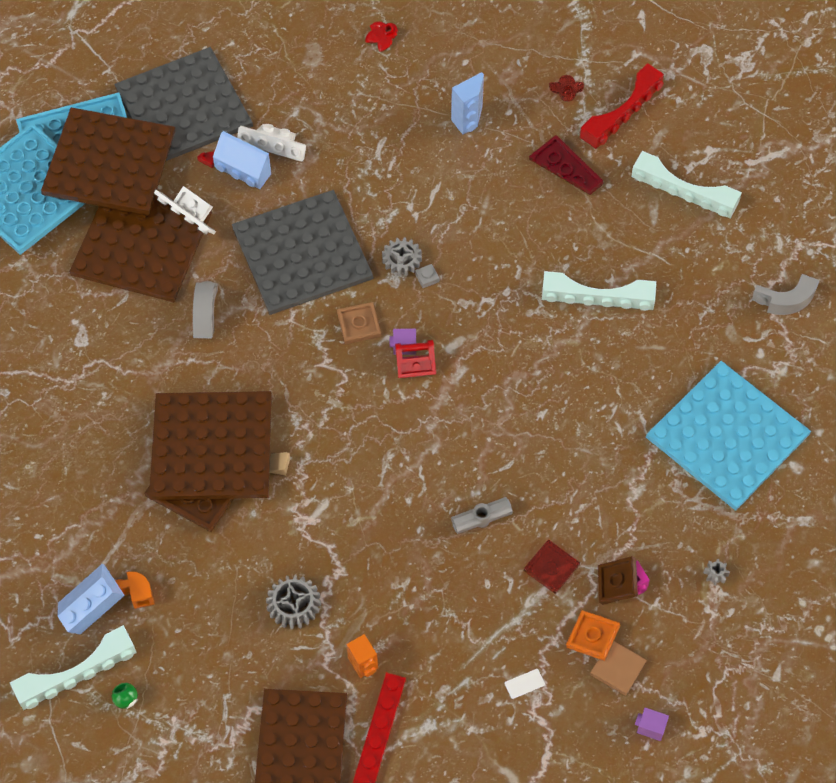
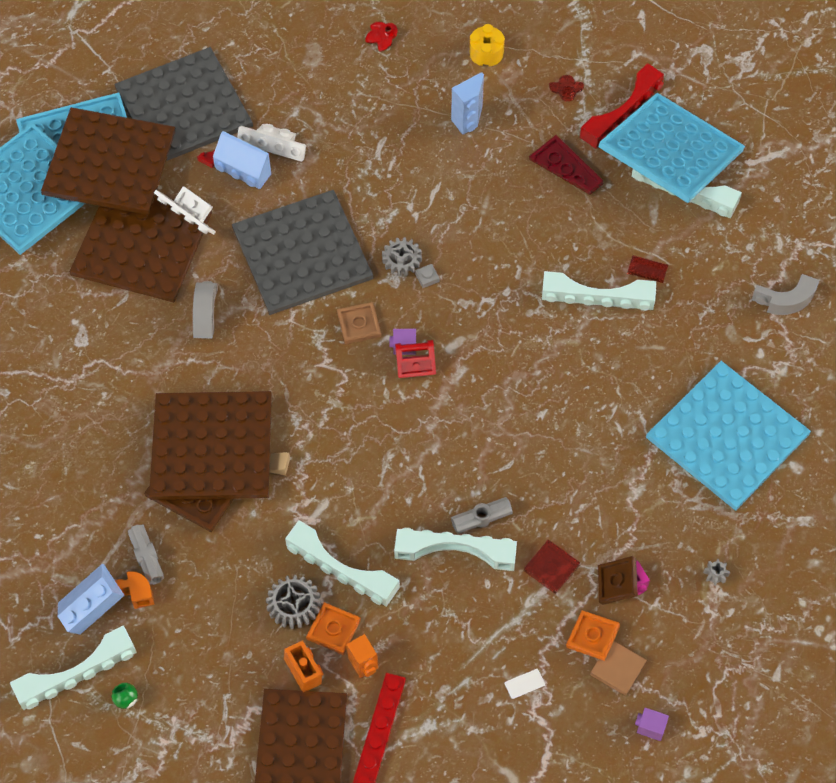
(145, 554): none -> light grey piece
(303, 666): none -> orange brick
(333, 628): none -> orange tile
(375, 584): none -> light aqua arch
(415, 544): none -> light aqua arch
(486, 45): none -> yellow brick
(647, 269): none -> clear red tile
(671, 147): none -> medium azure plate

